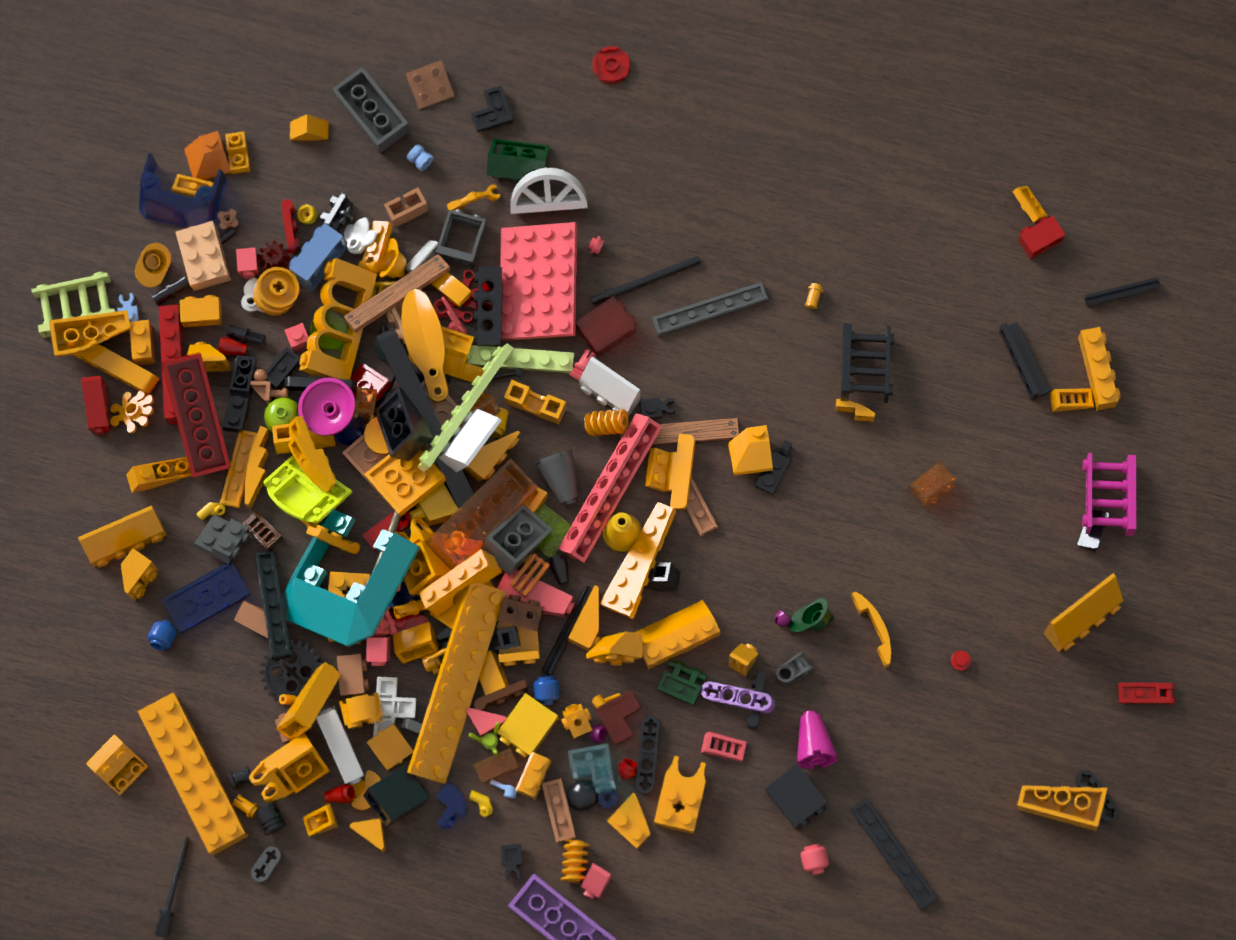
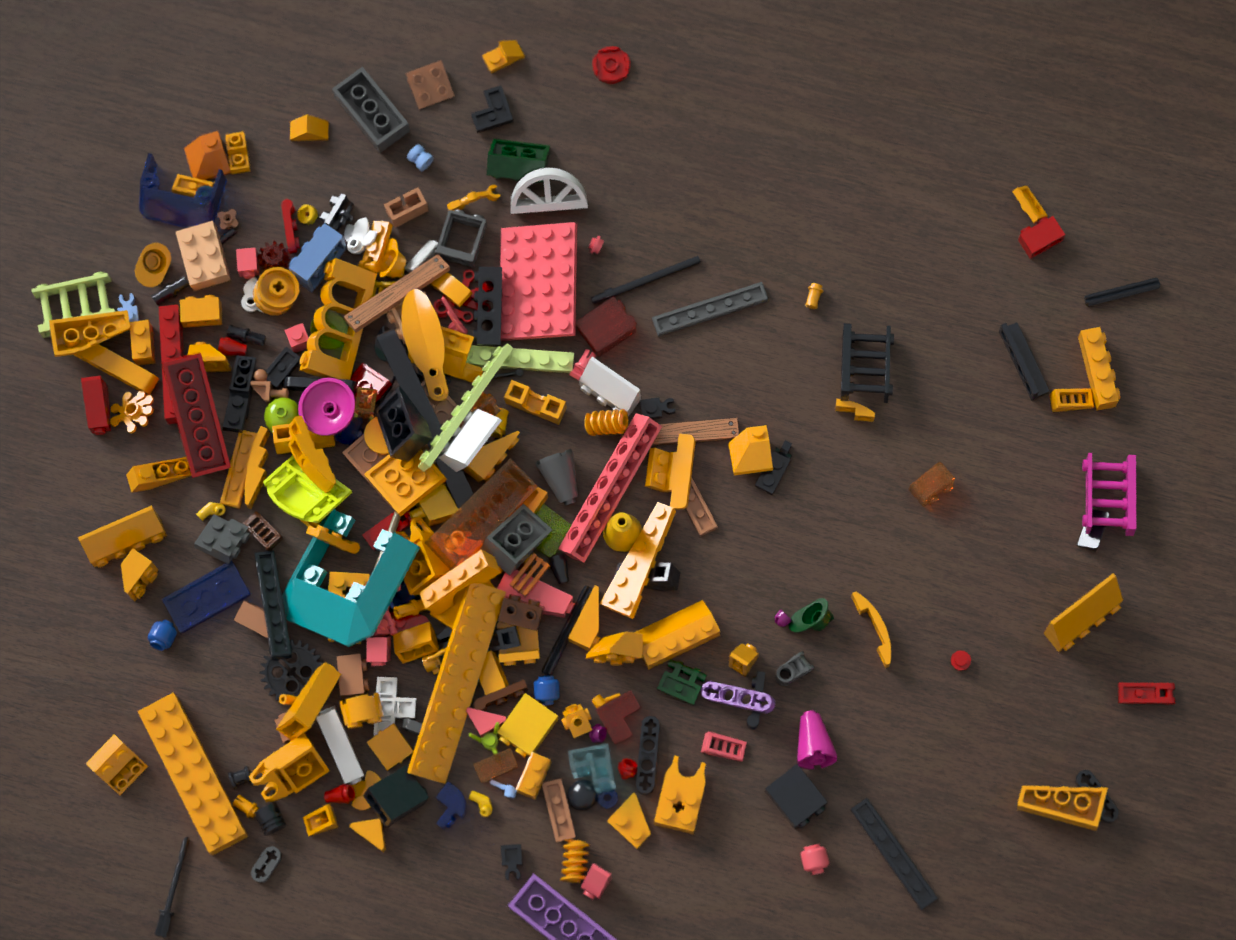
(504, 55): none -> light orange slope

